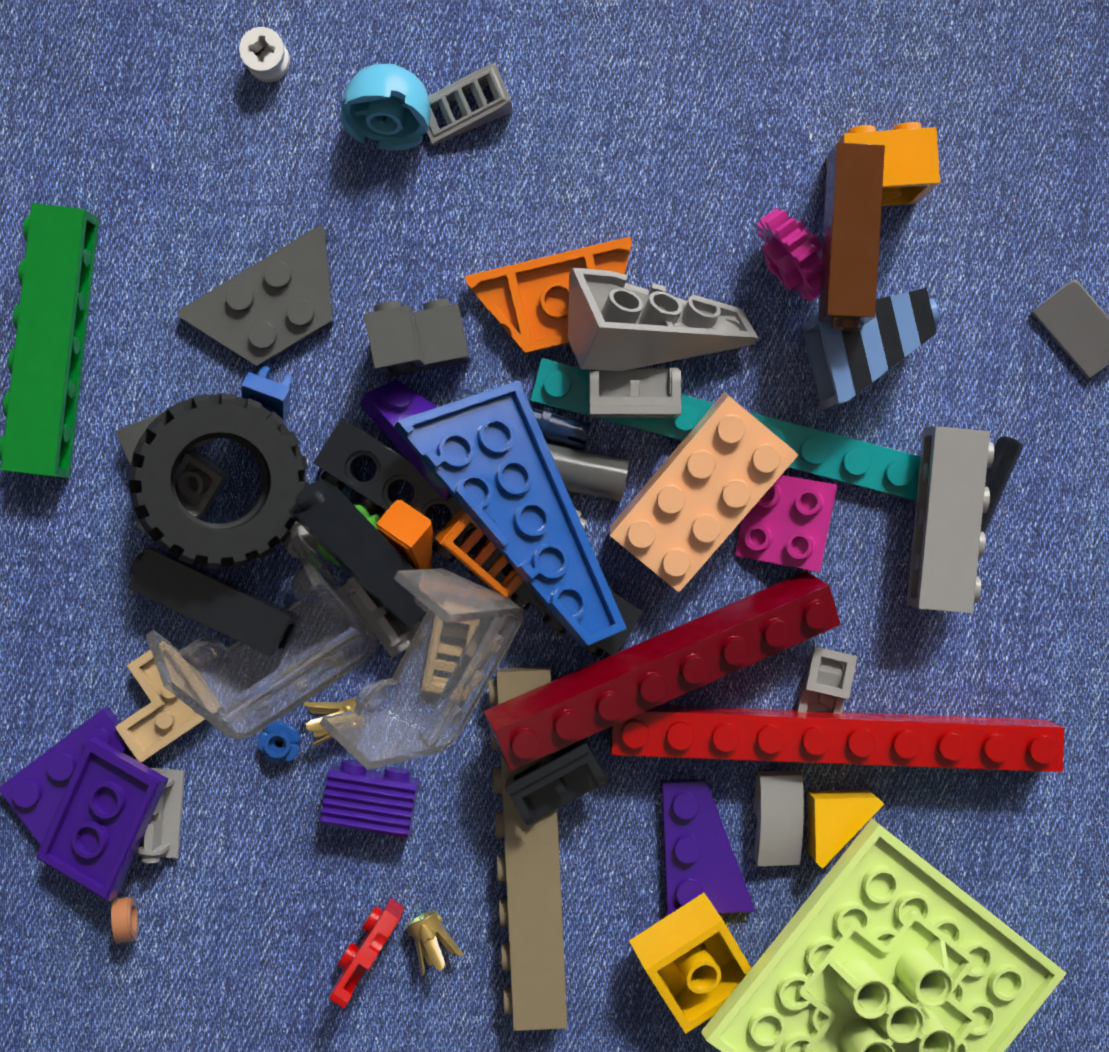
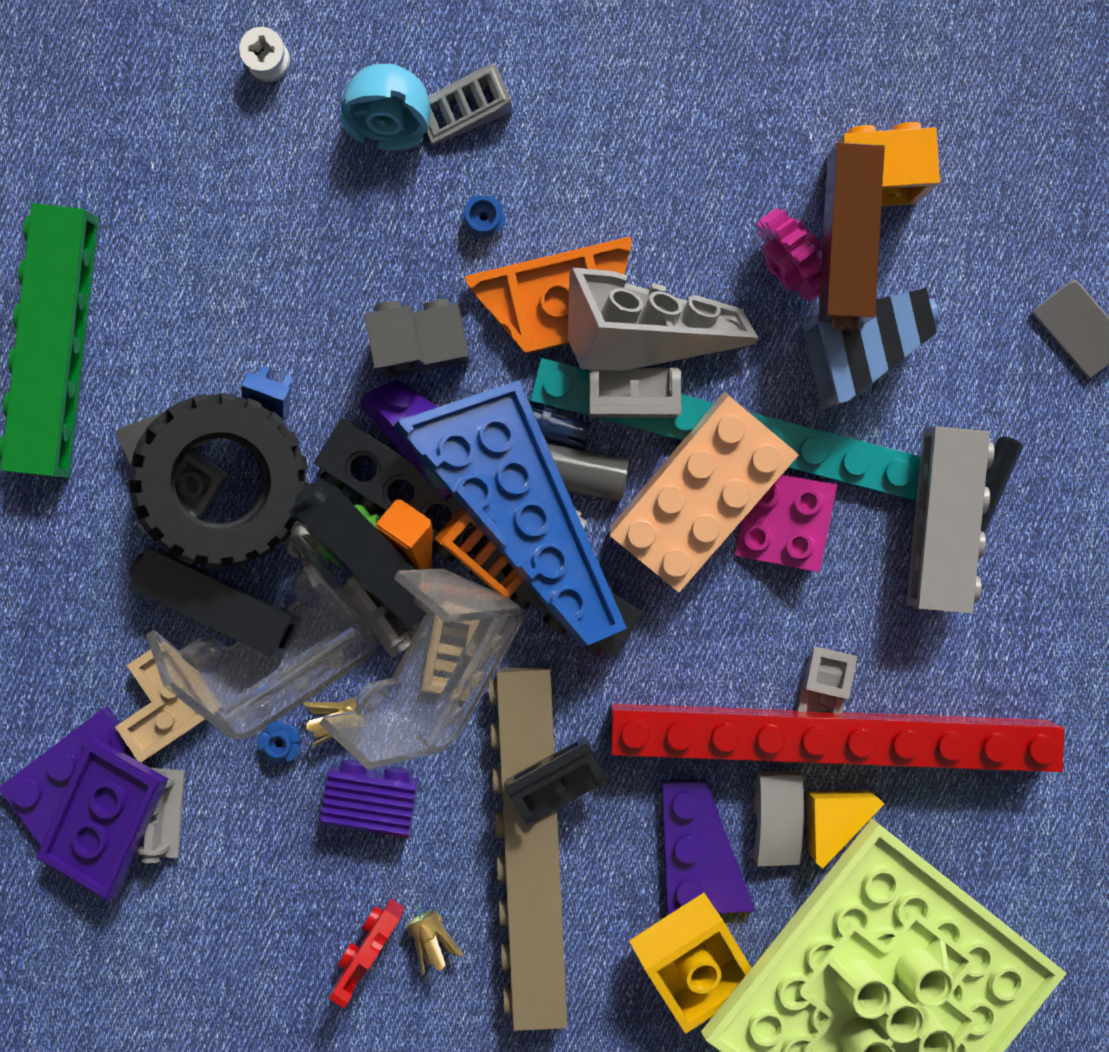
(124, 920): nougat tile -> none
(271, 302): dark grey wing -> none
(477, 206): none -> blue plate
(661, 669): dark red brick -> none

